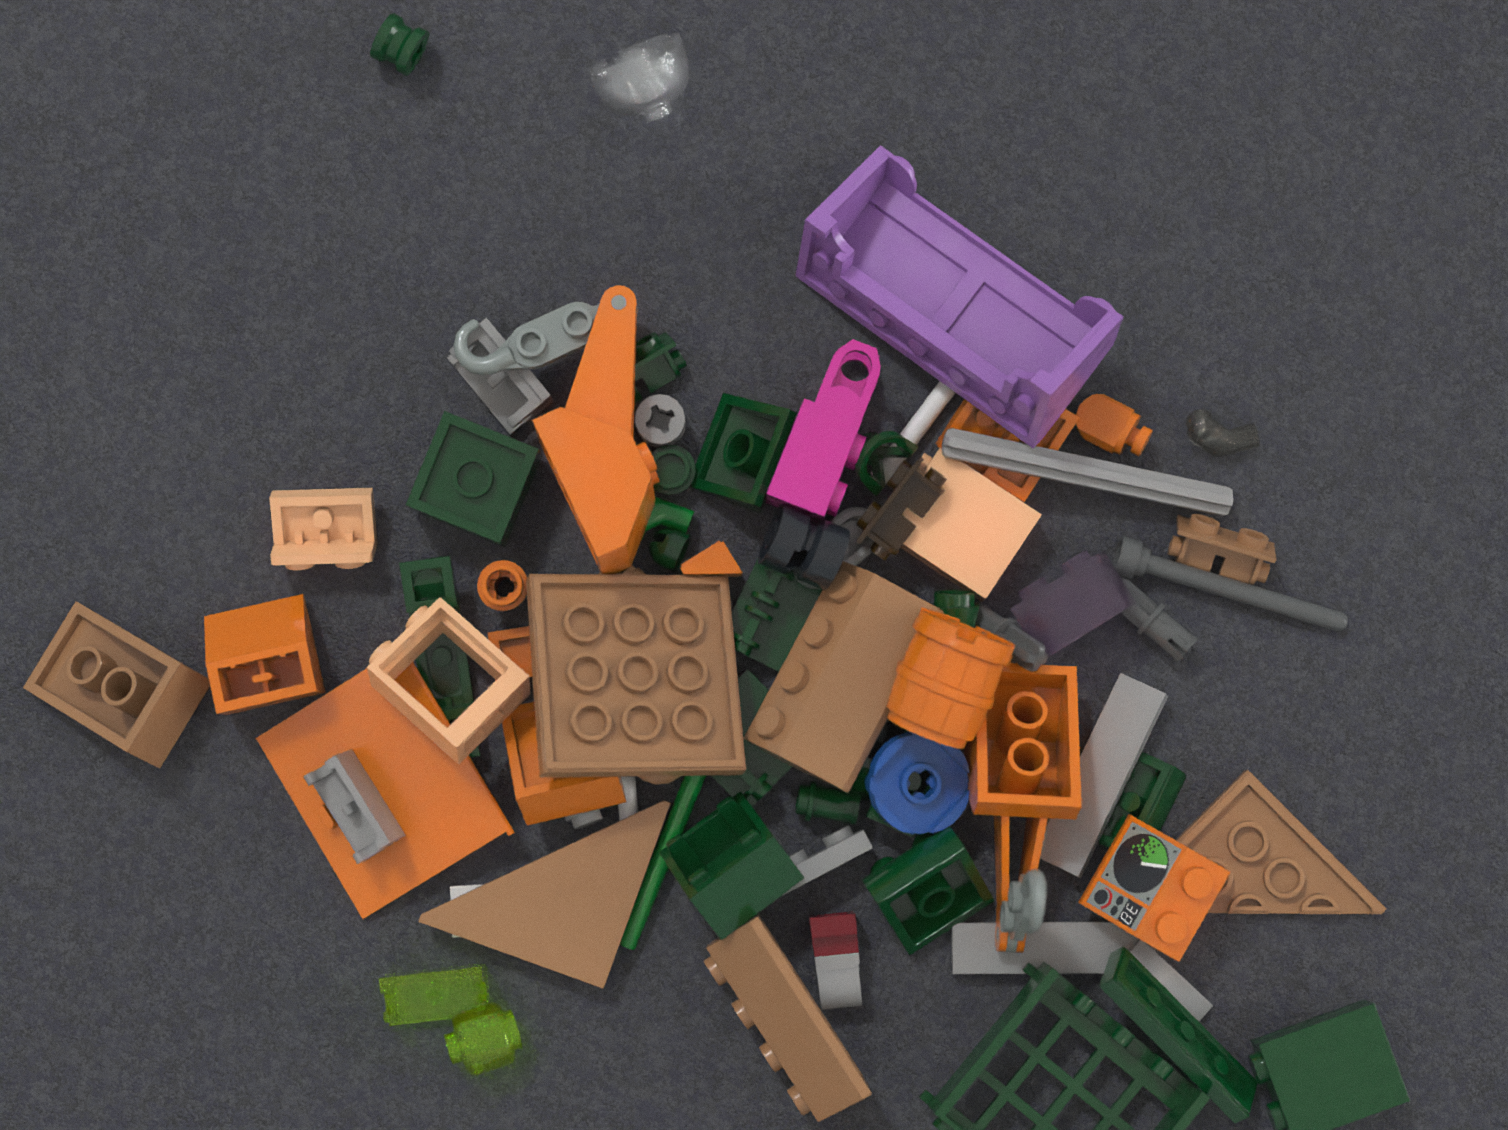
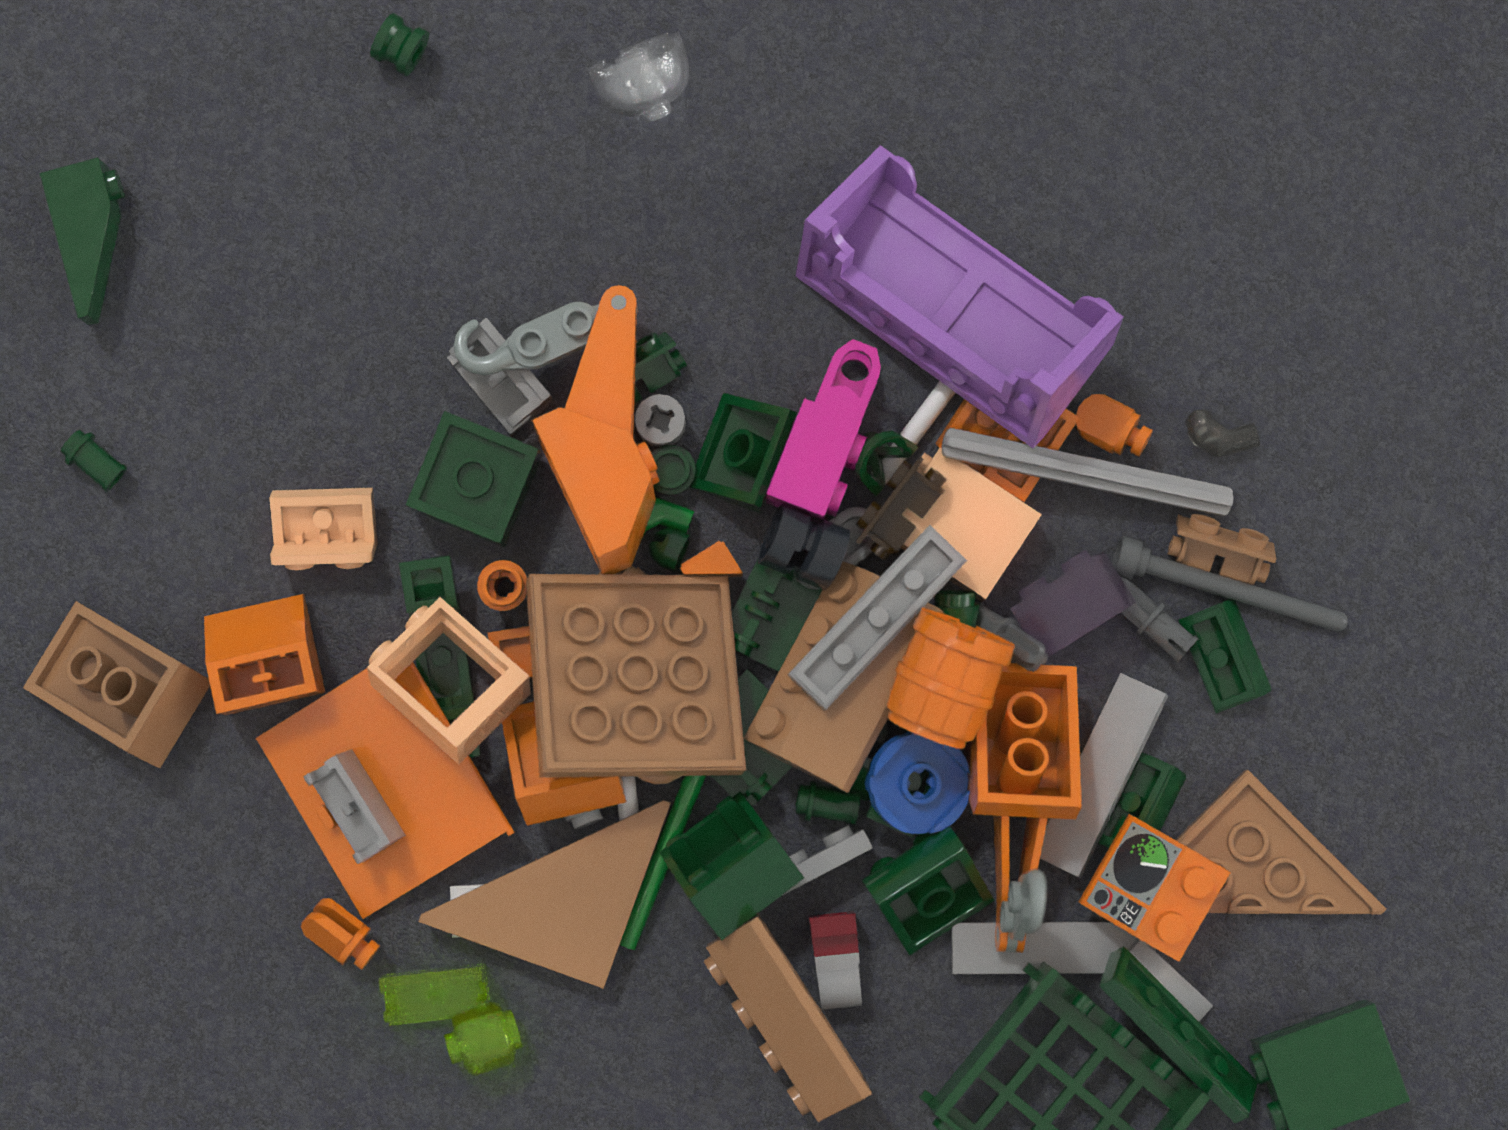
(86, 226): none -> dark green slope
(93, 459): none -> dark green pin
(339, 933): none -> orange arm
(877, 617): none -> light grey tile
(1226, 656): none -> dark green slope

